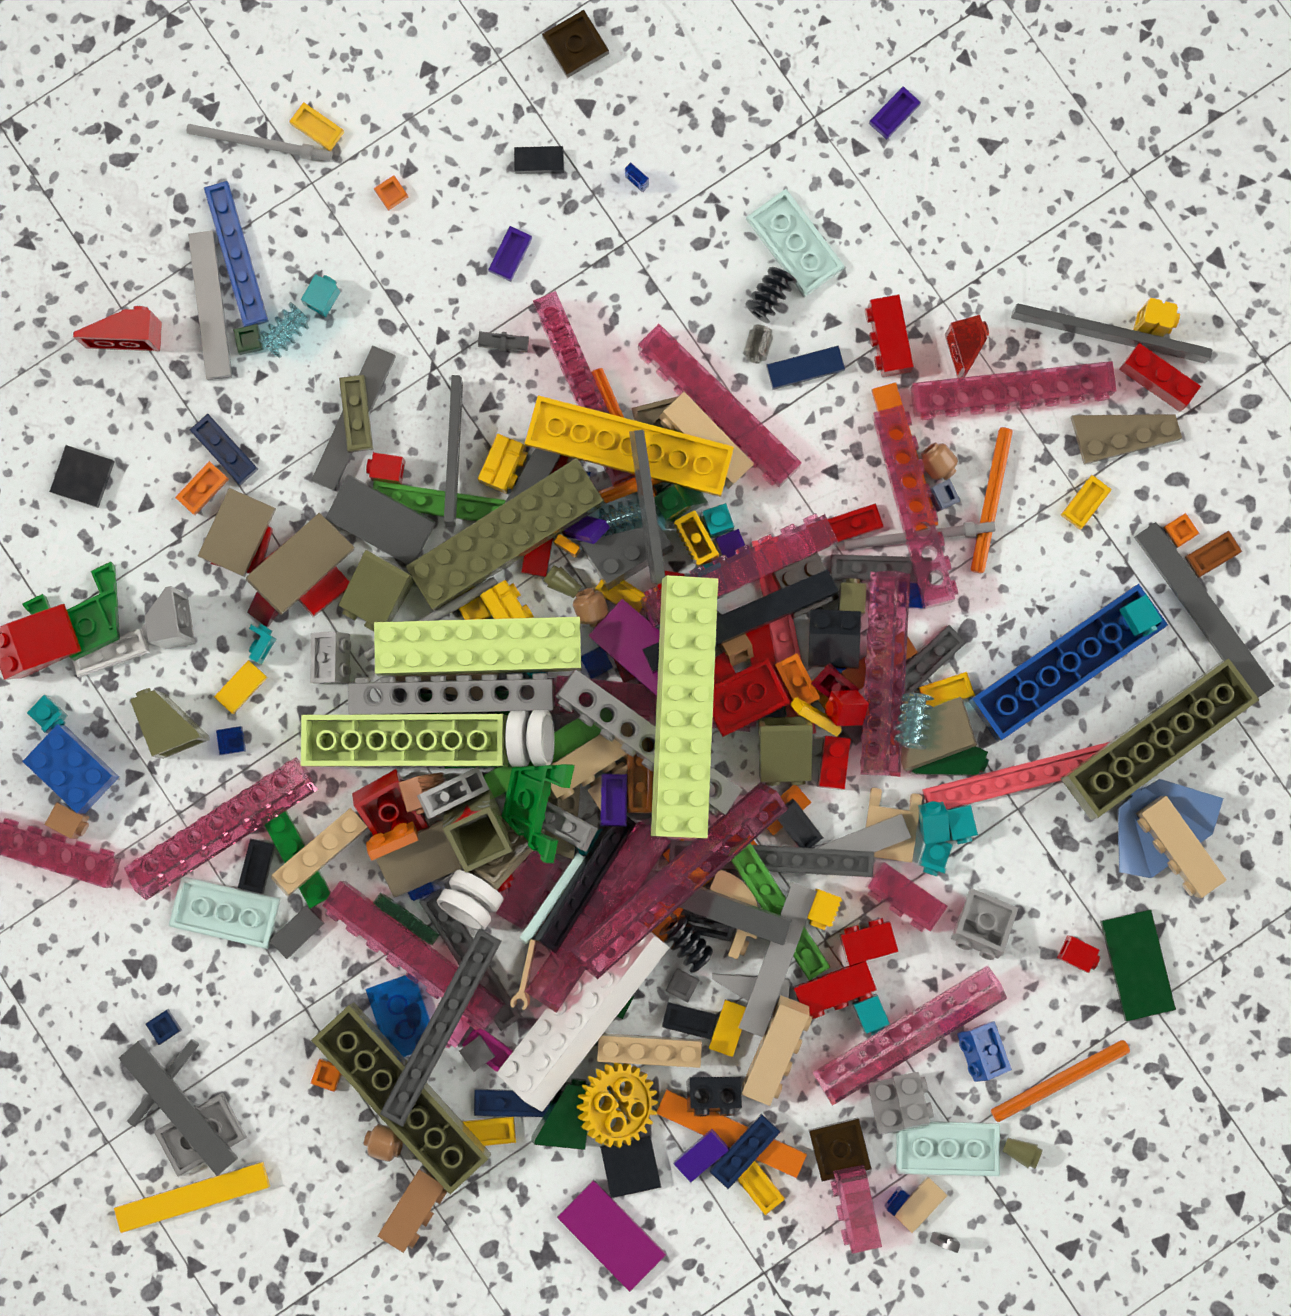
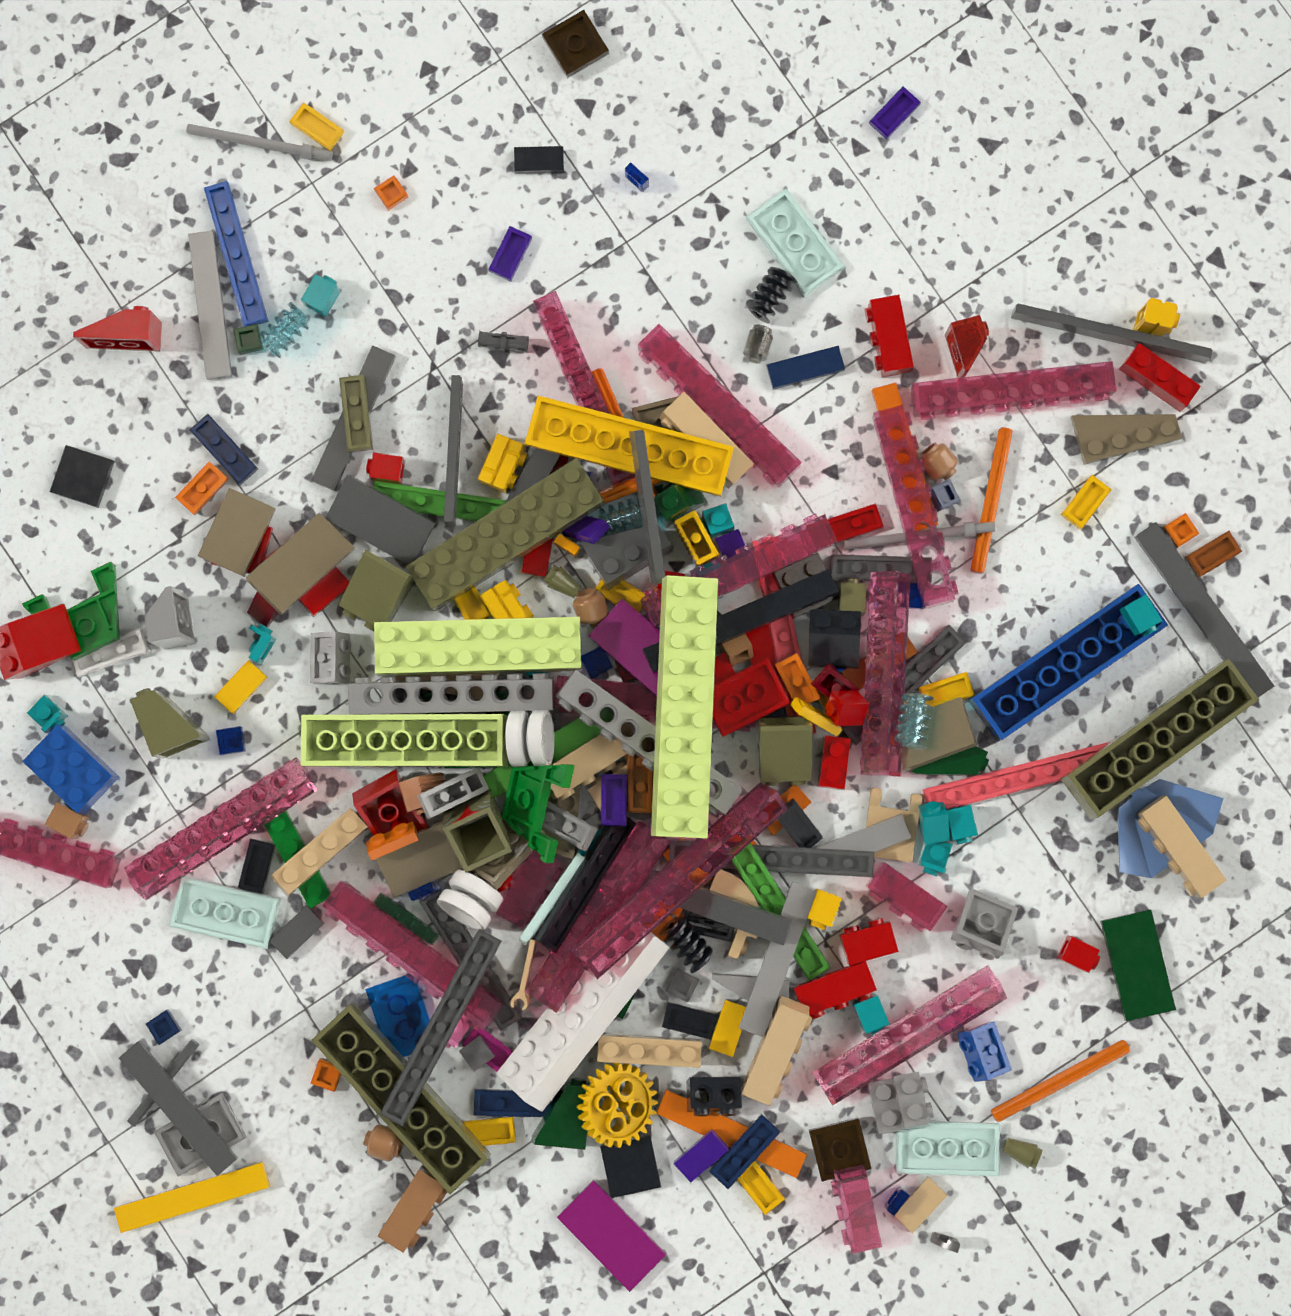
(449, 607): light grey bar -> none

